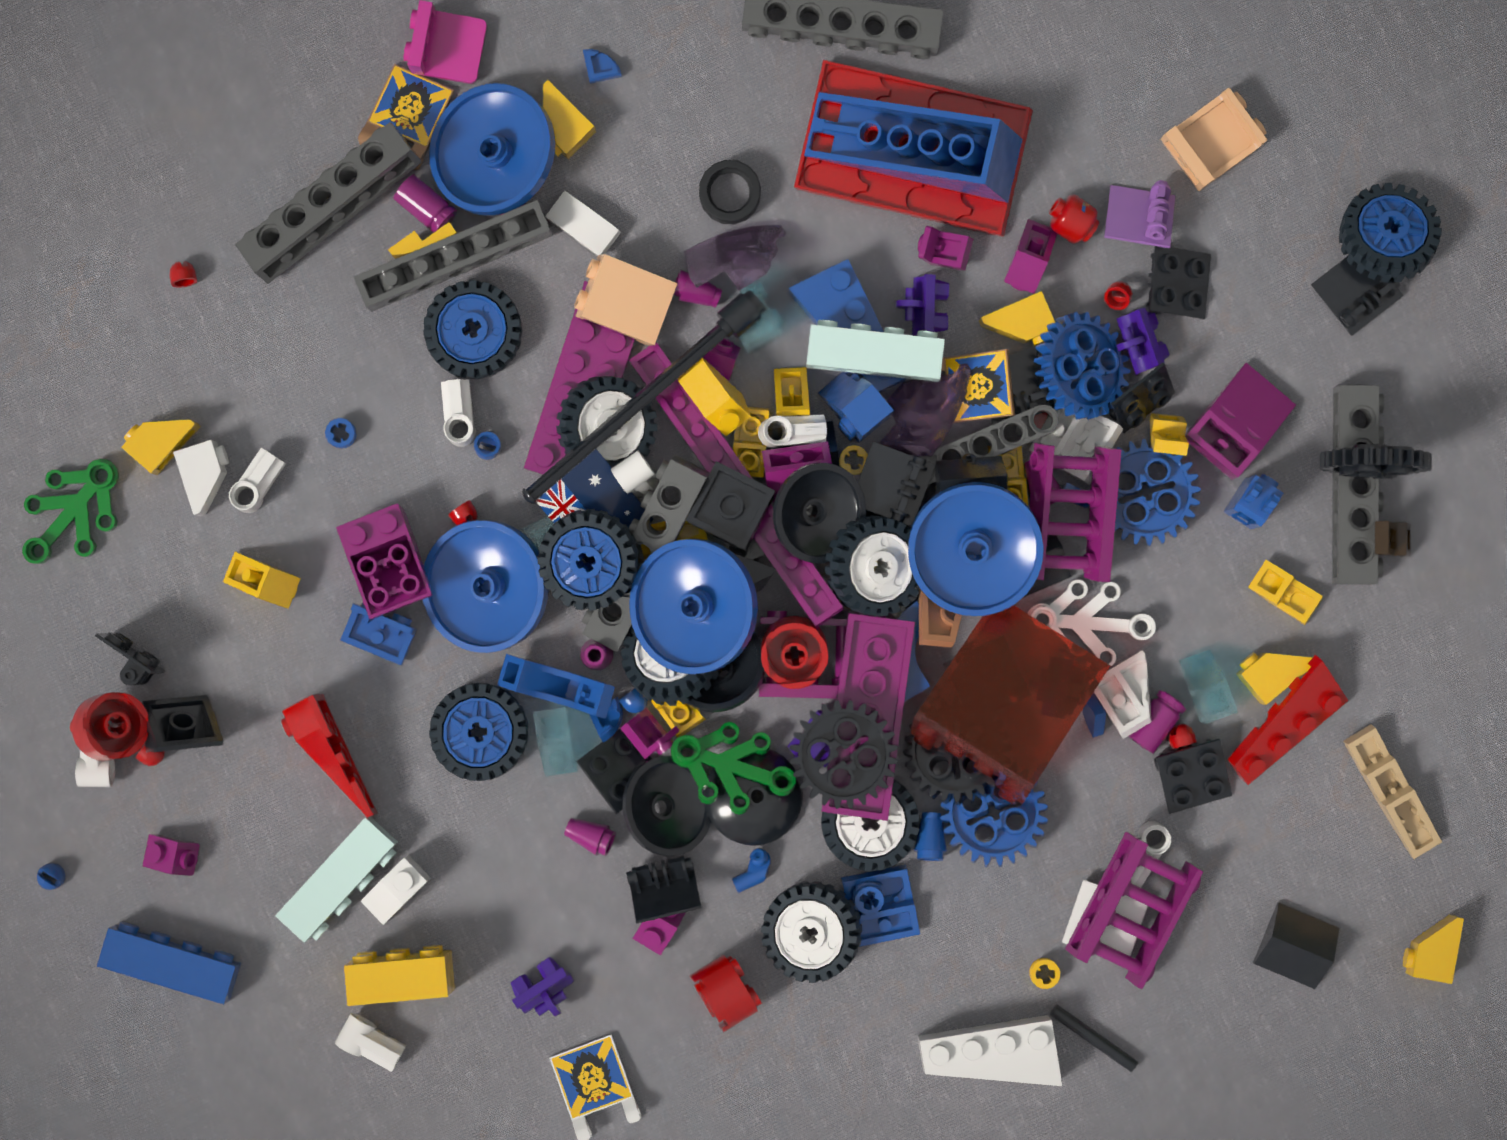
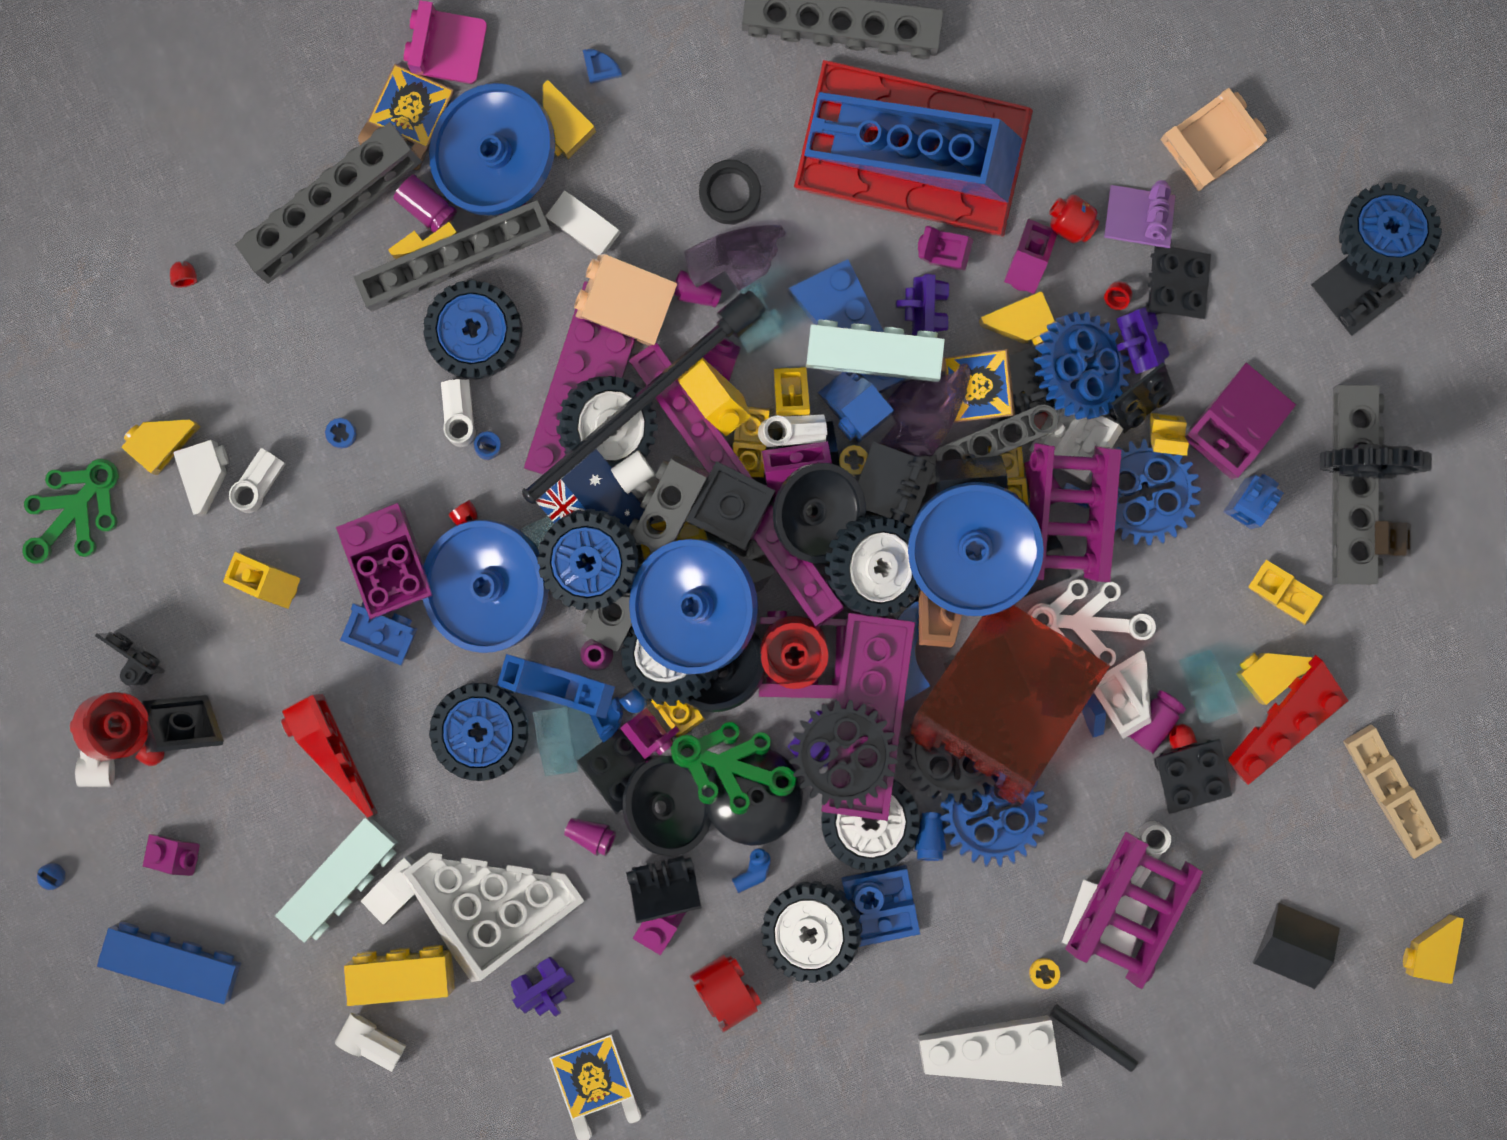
(488, 910): none -> white slope

